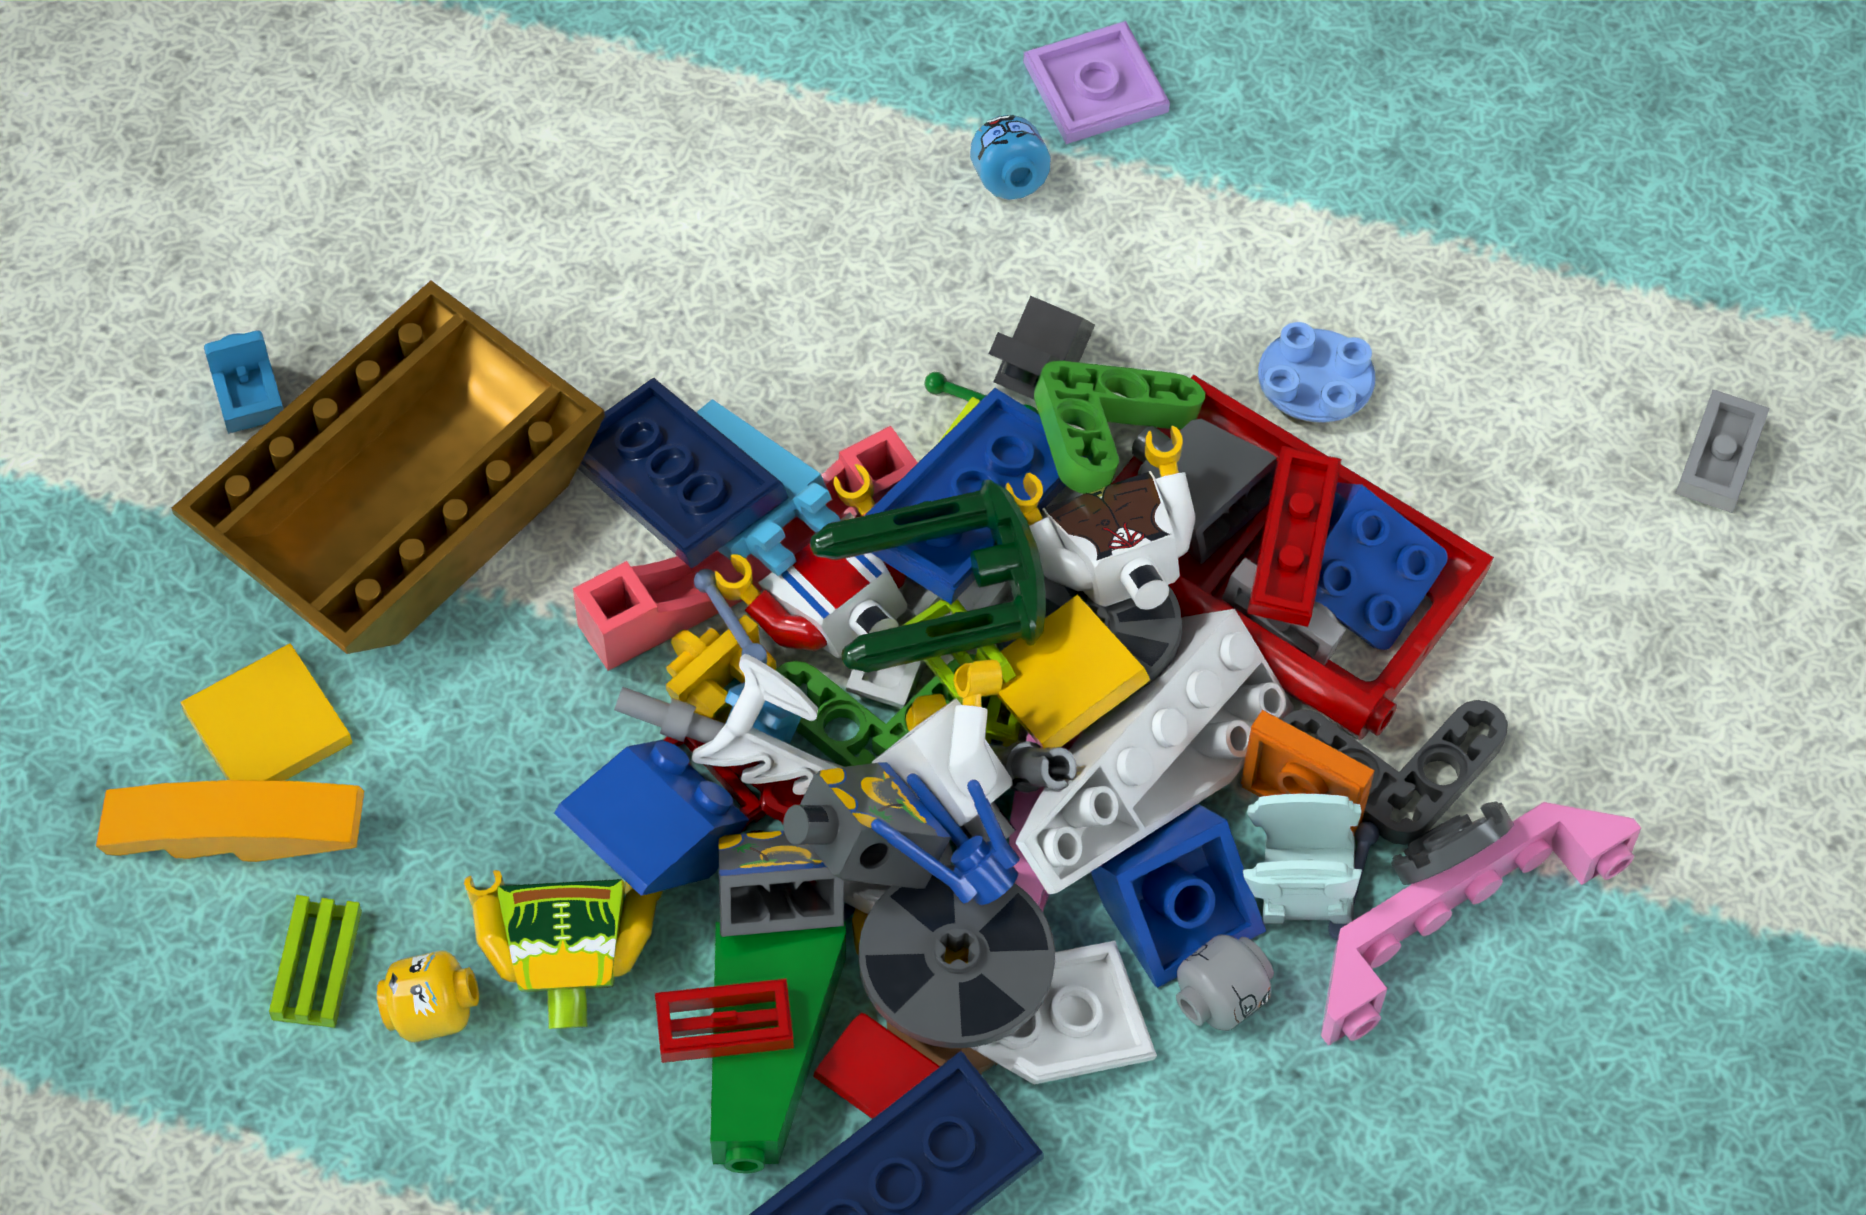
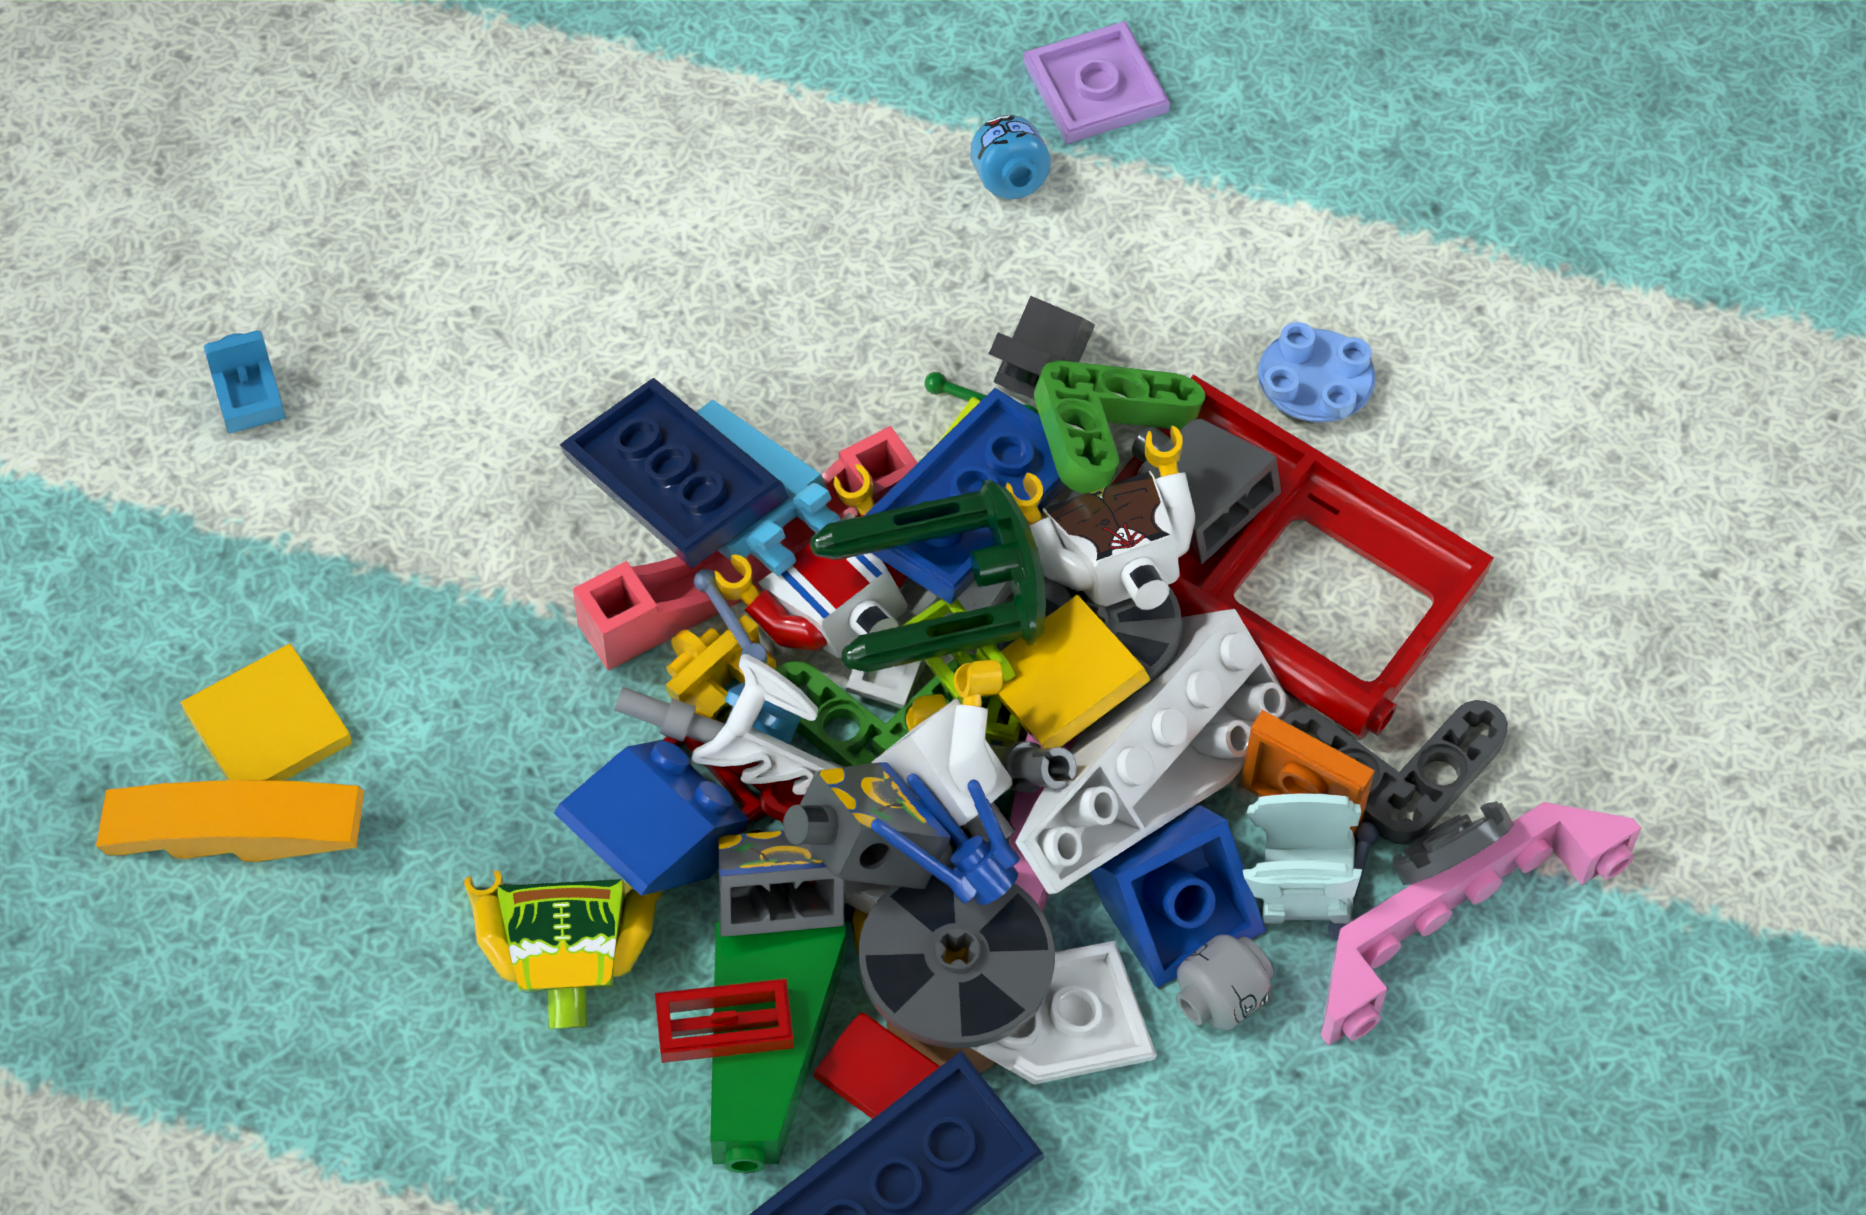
(325, 913): lime tile -> none
(396, 473): pearl gold slope -> none
(427, 996): yellow head -> none
(1294, 536): red tile -> none
(1316, 640): light grey plate -> none
(1375, 566): blue bracket -> none
(1722, 451): light grey plate -> none

